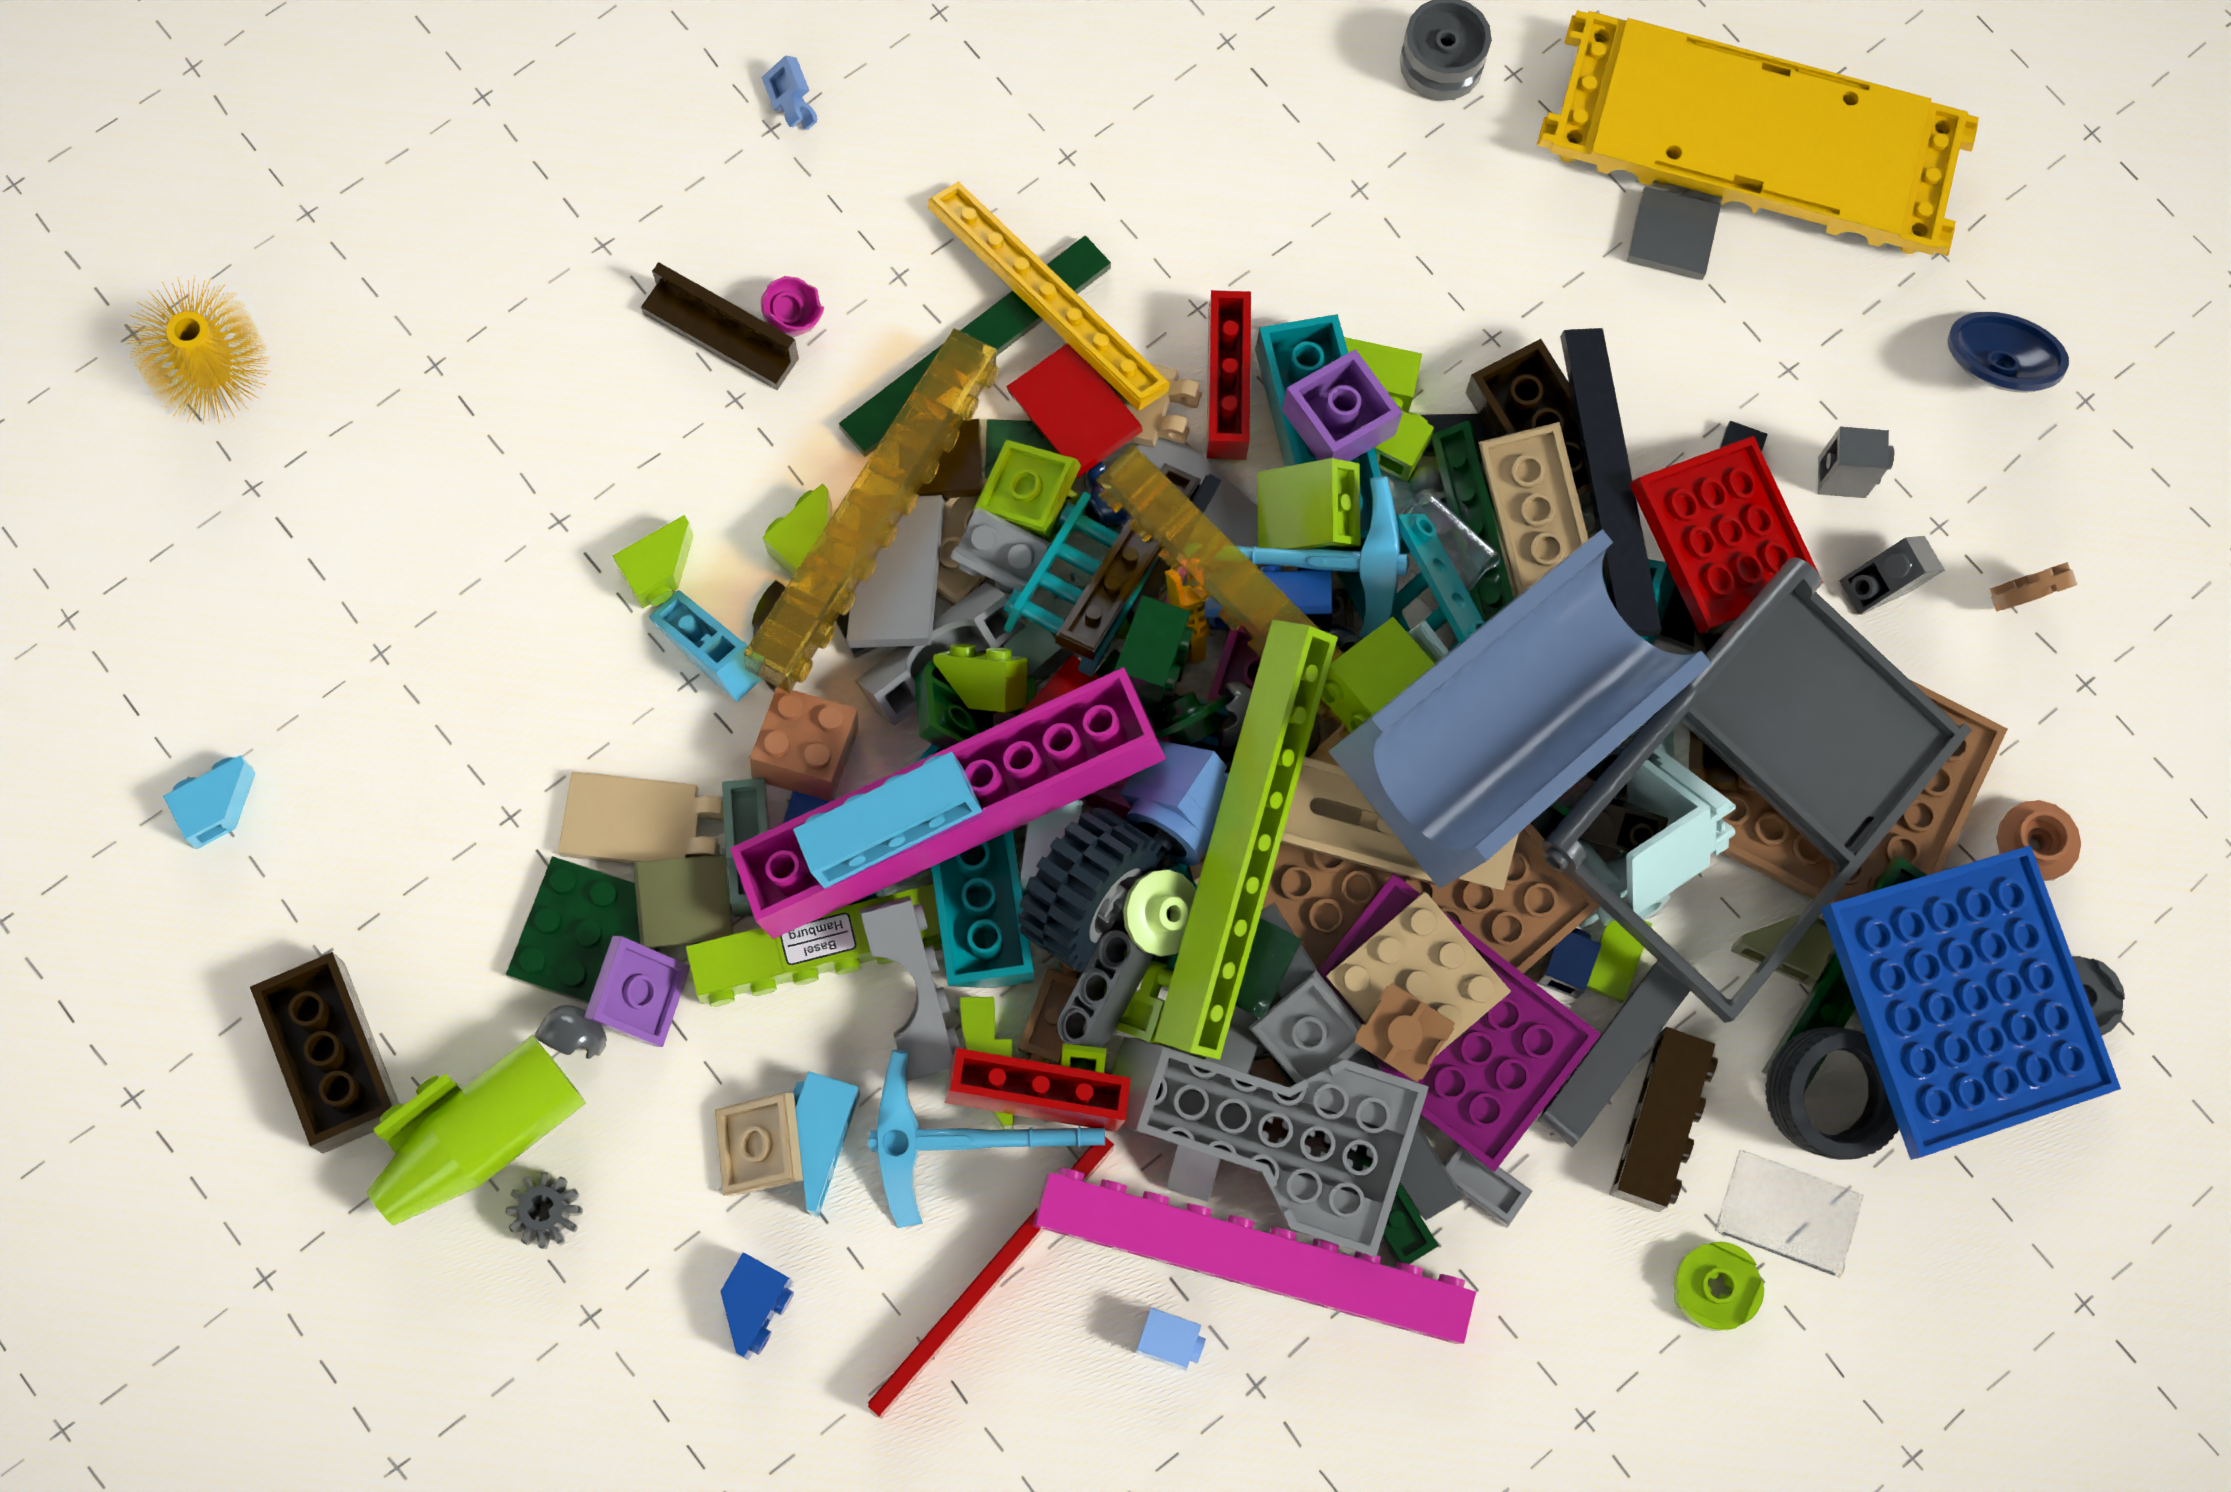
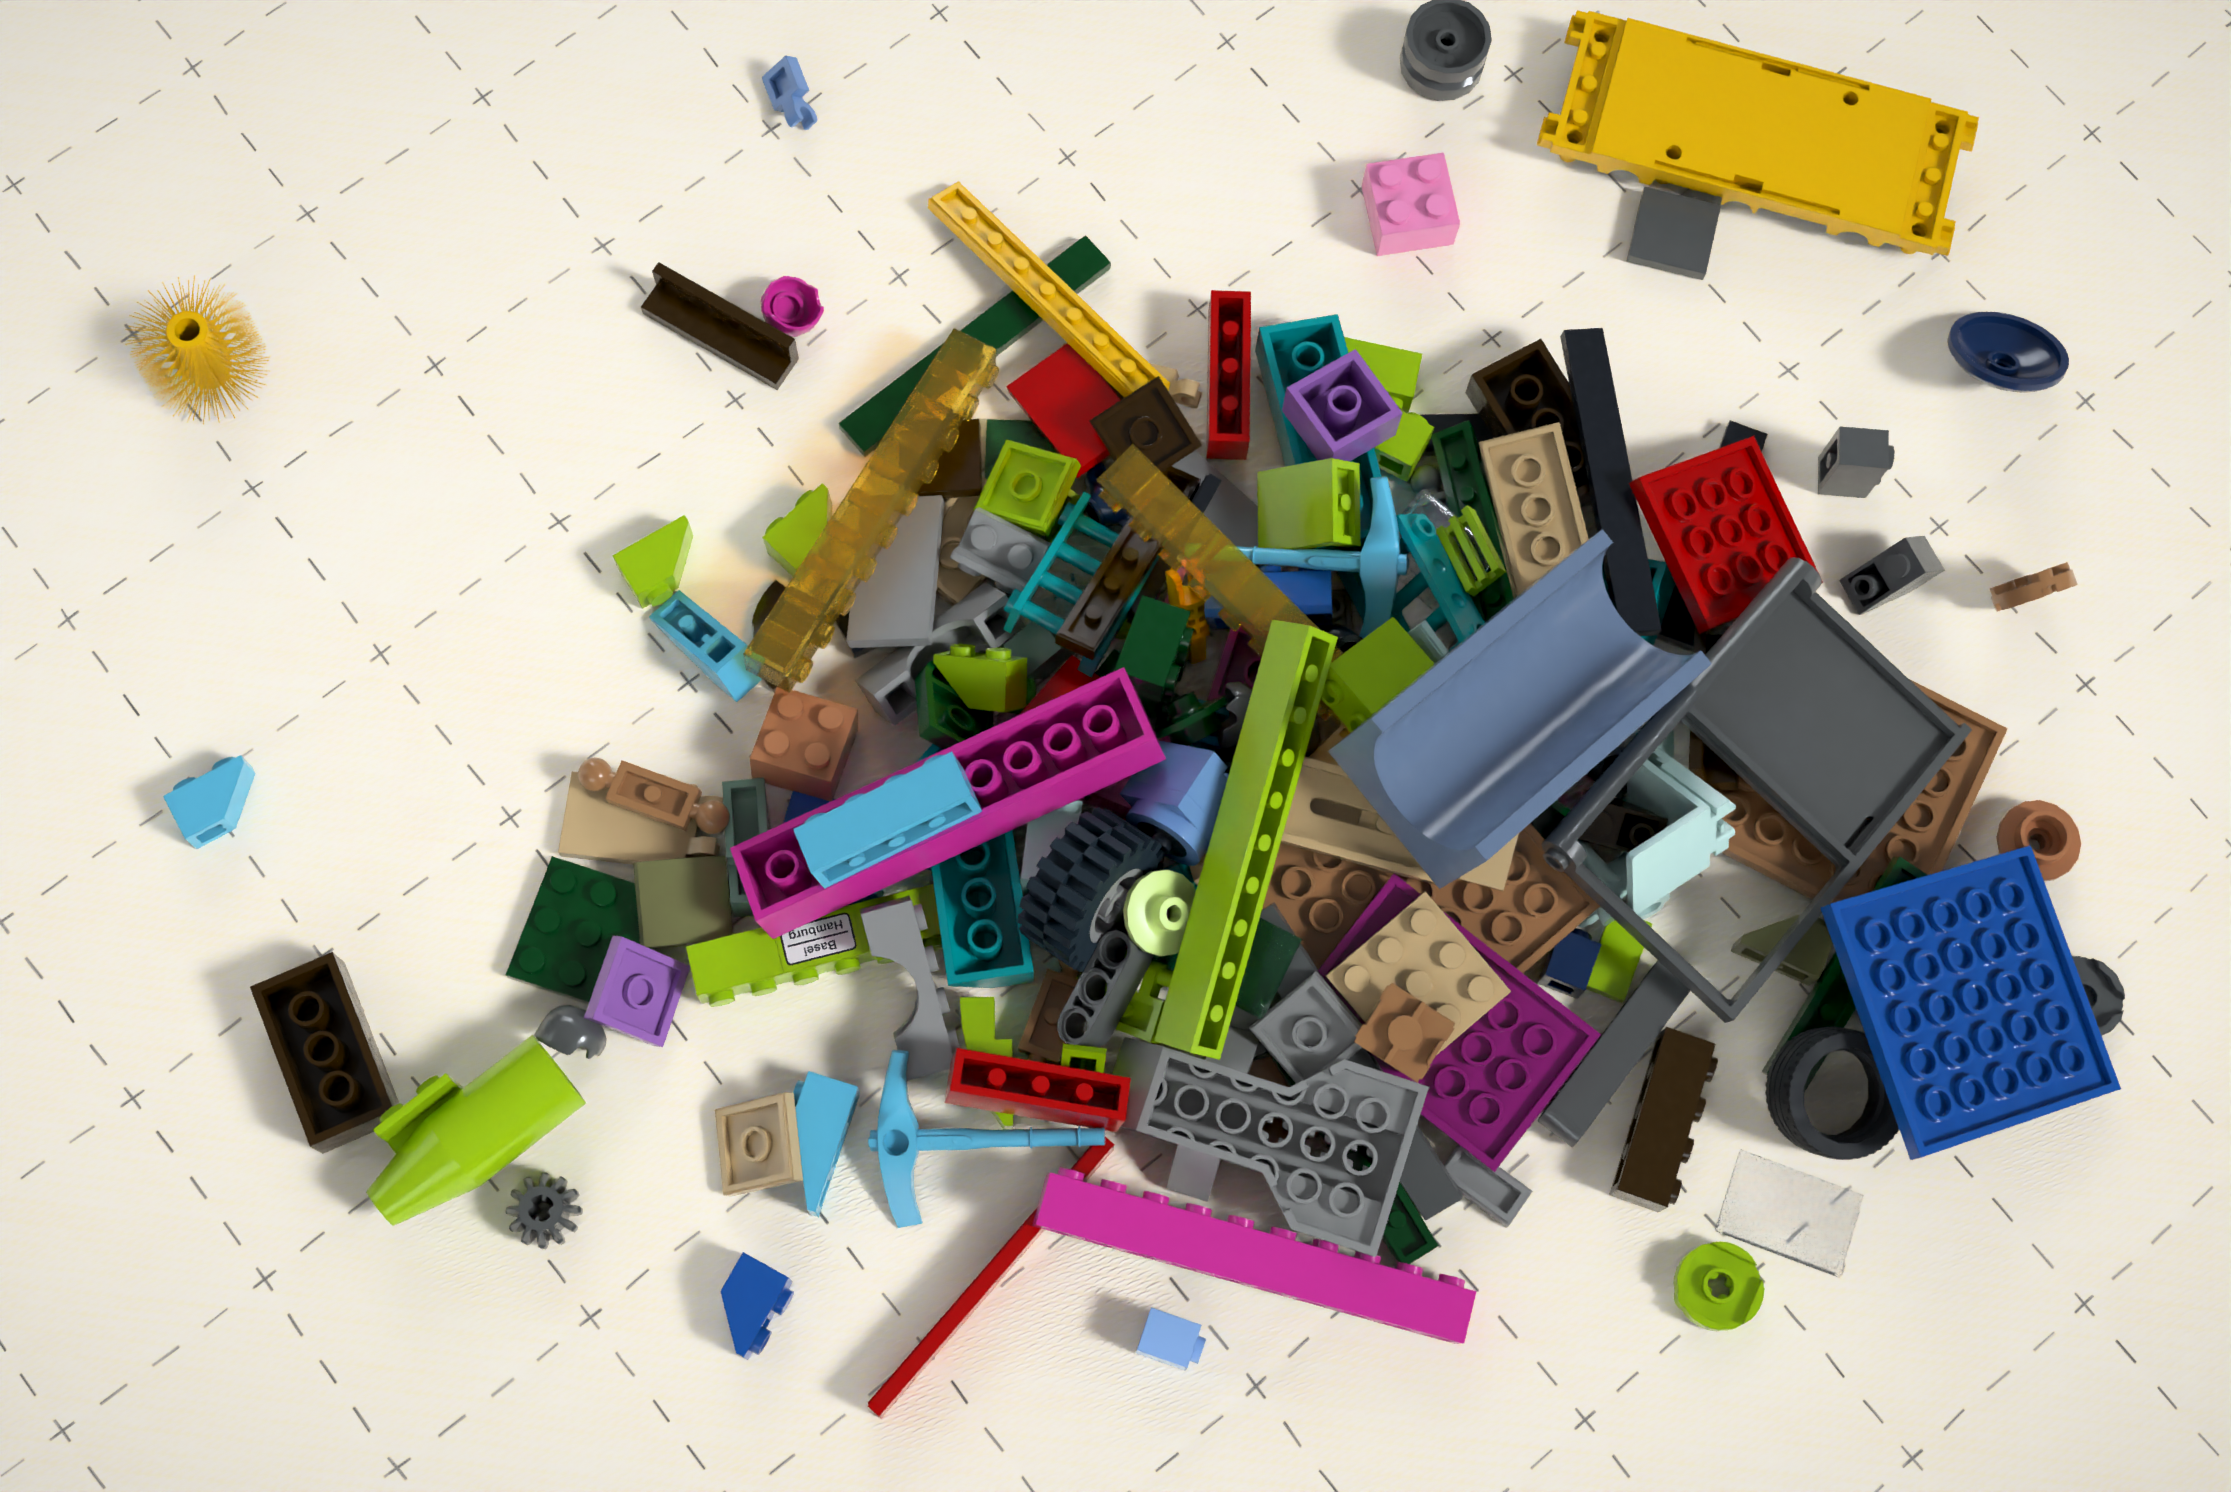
(653, 795): none -> medium nougat plate
(1151, 423): none -> dark brown tile
(1410, 204): none -> bright pink brick
(1447, 539): none -> lime tile

